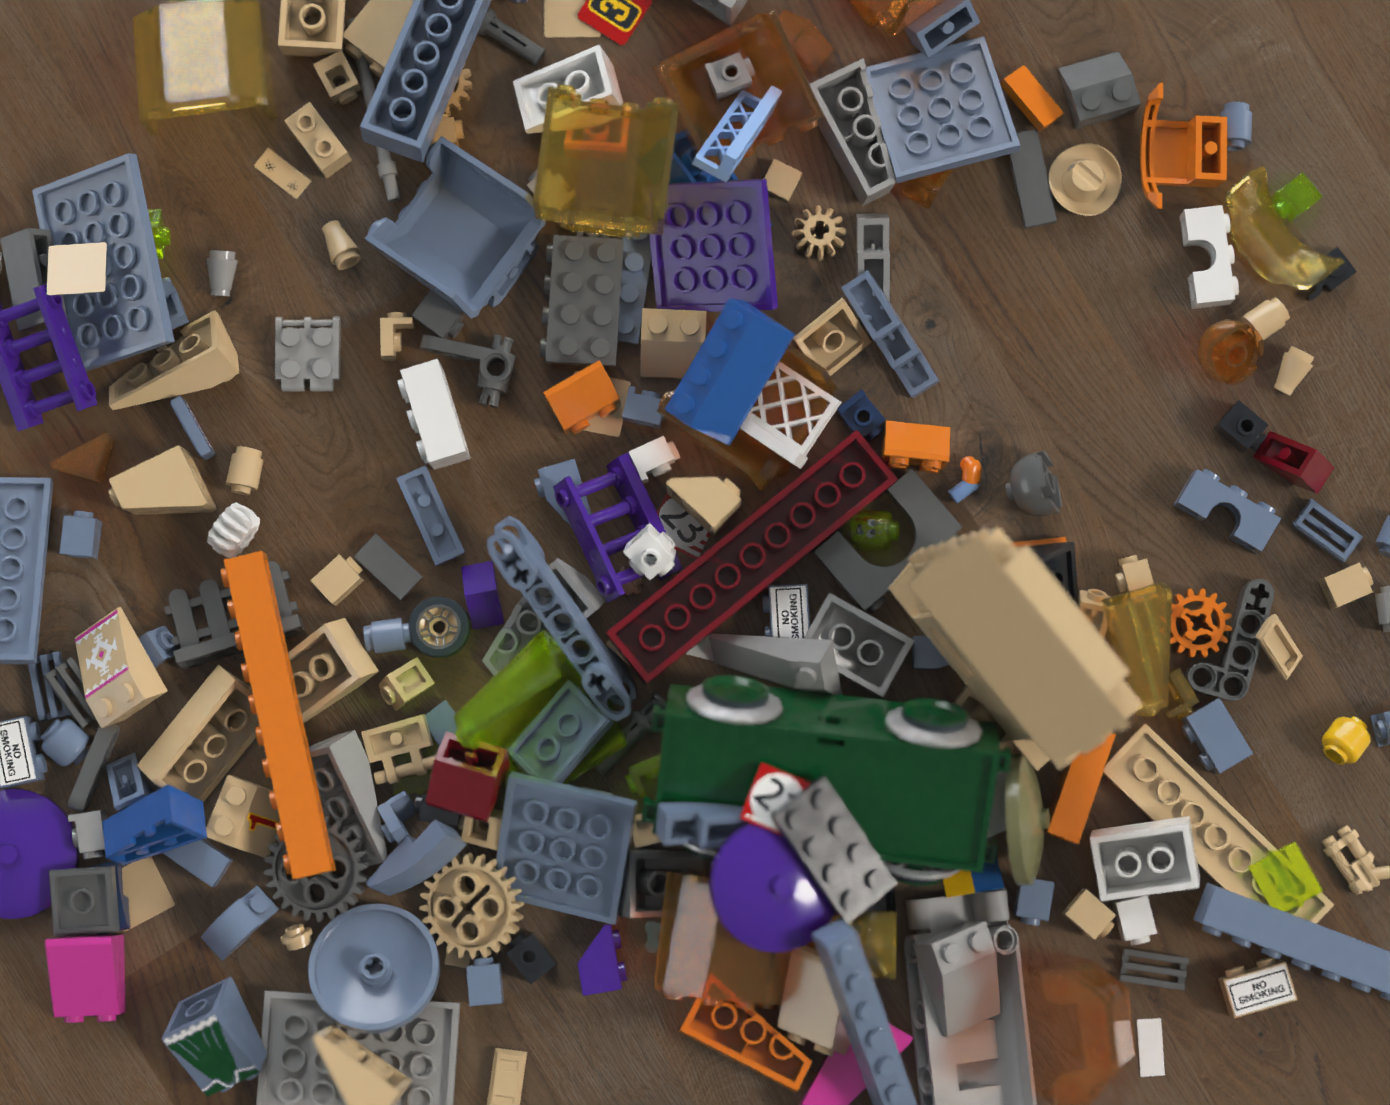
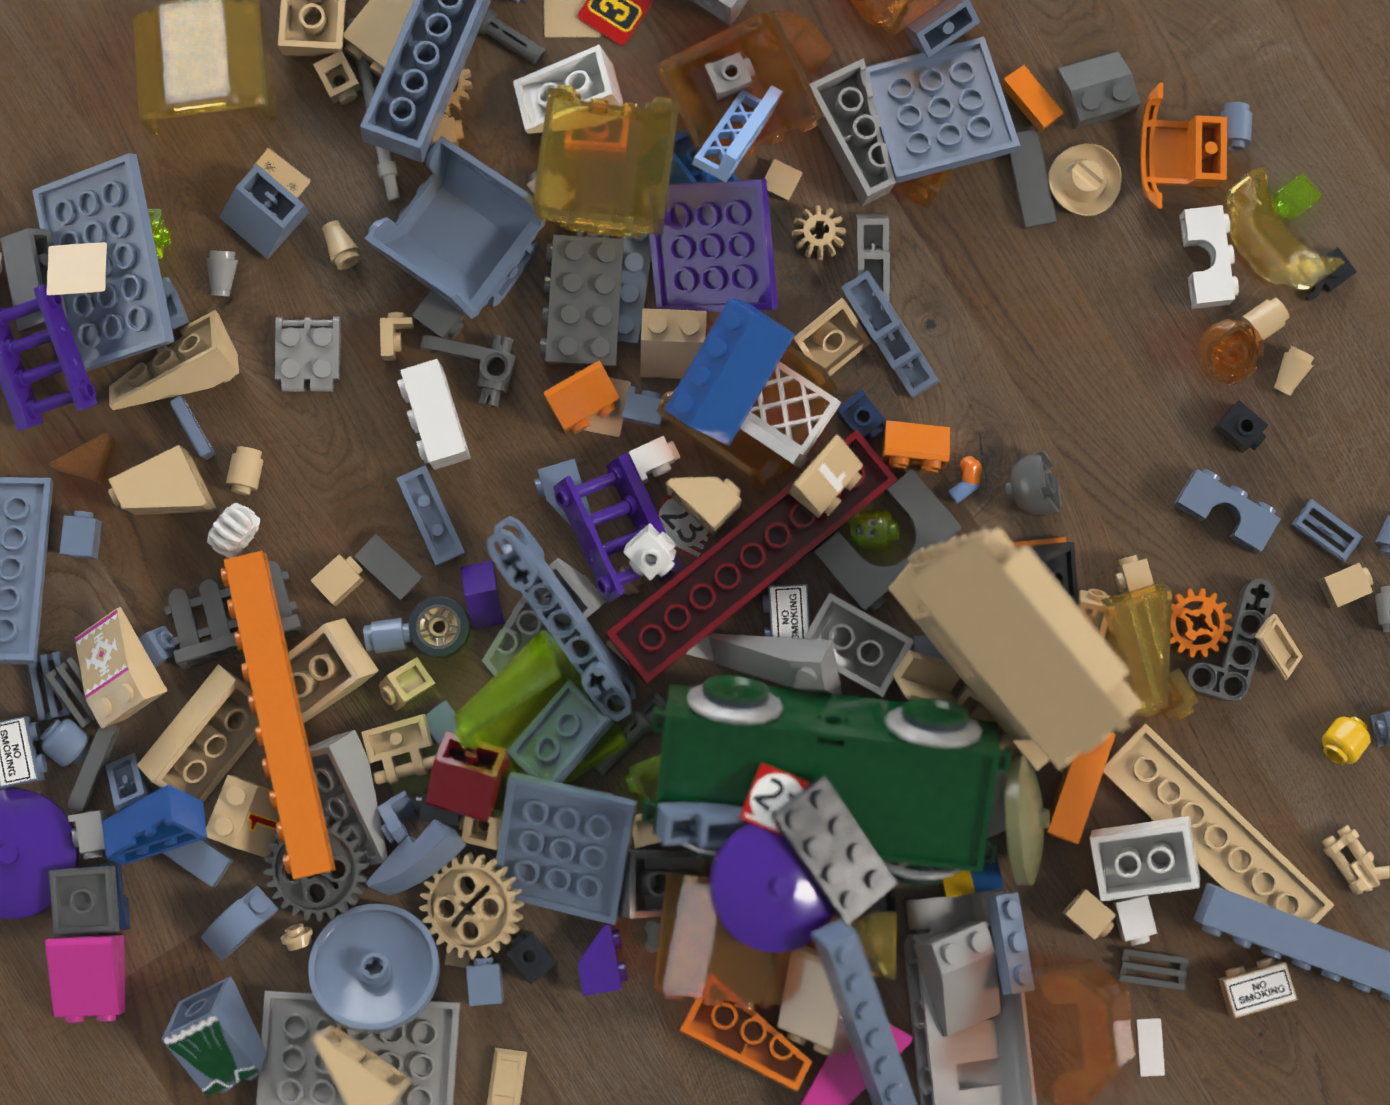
(145, 891): tan sticker -> none
(263, 211): none -> sand blue slope
(318, 140): tan brick -> none
(827, 477): none -> tan slope
(926, 677): none -> tan panel
(1010, 943): none -> sand blue plate
(1034, 902): sand blue brick -> none
(1215, 737): sand blue brick -> none
(1285, 878): clear neon green piece -> none
(1294, 462): dark red slope -> none

